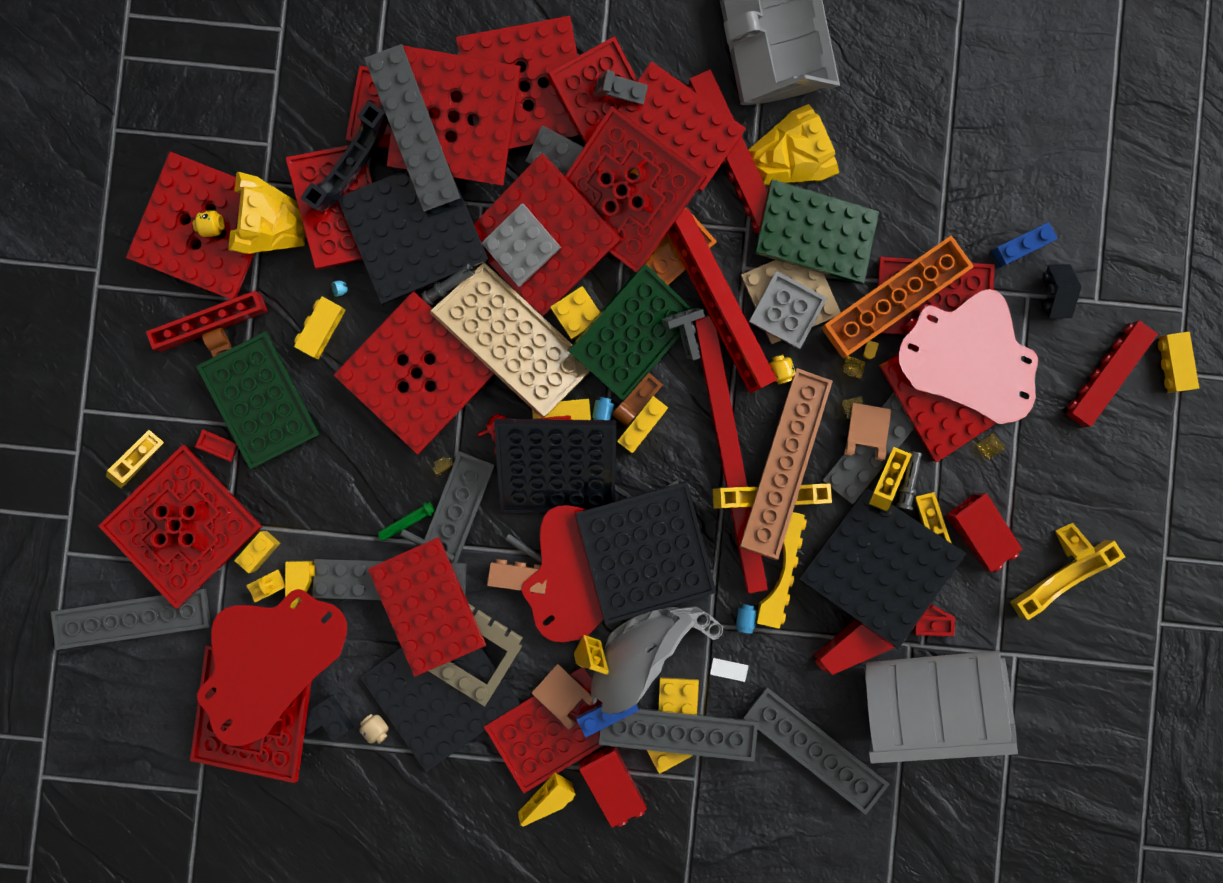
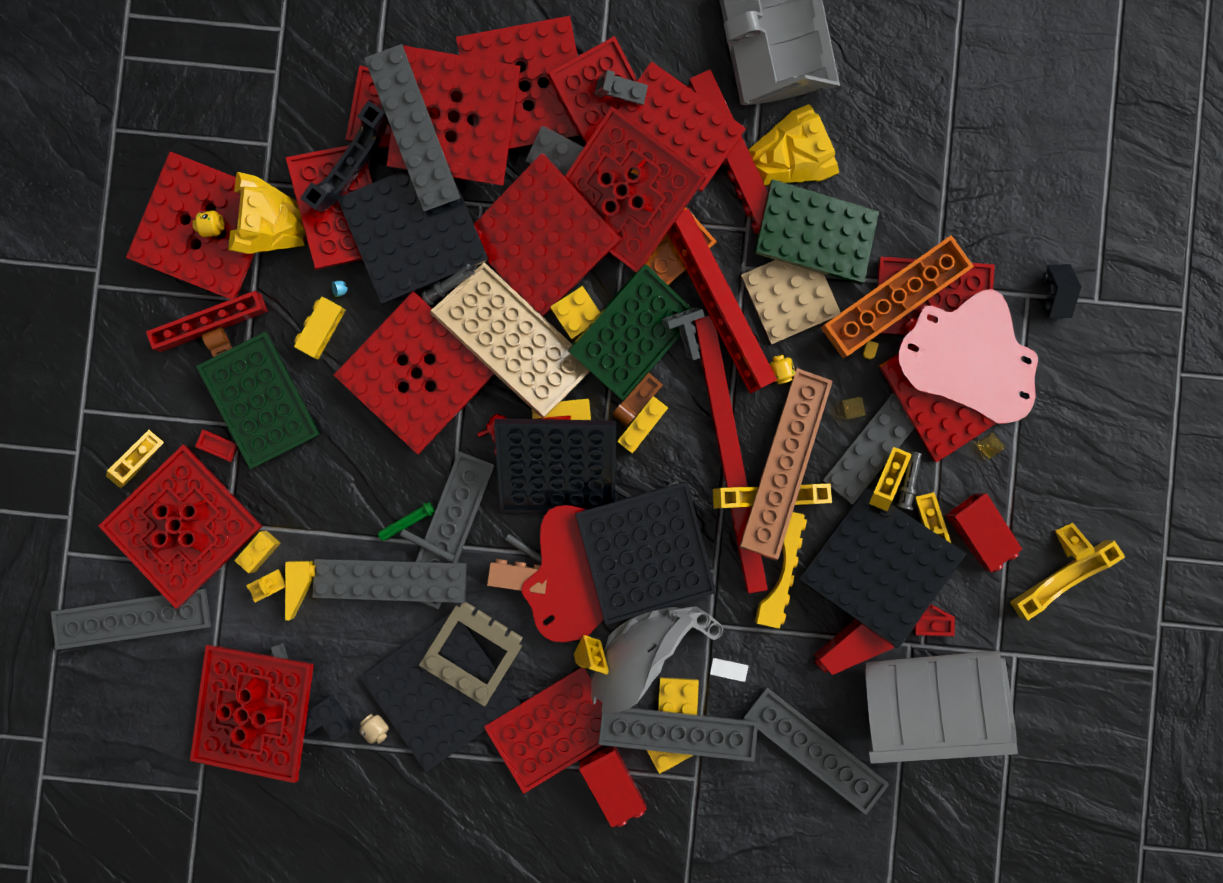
(266, 662): red piece -> none
(426, 607): red plate -> none
(442, 465): clear yellow plate -> none
(521, 245): light grey plate -> none
(548, 799): yellow slope -> none
(561, 694): nougat flag -> none
(595, 720): blue brick -> none
(602, 409): dark azure brick -> none
(746, 618): dark azure brick -> none
(787, 310): light grey plate -> none
(853, 367): clear yellow plate -> none
(868, 428): nougat flag -> none
(1024, 245): blue brick -> none
(1111, 373): red brick -> none
(1178, 362): yellow brick -> none

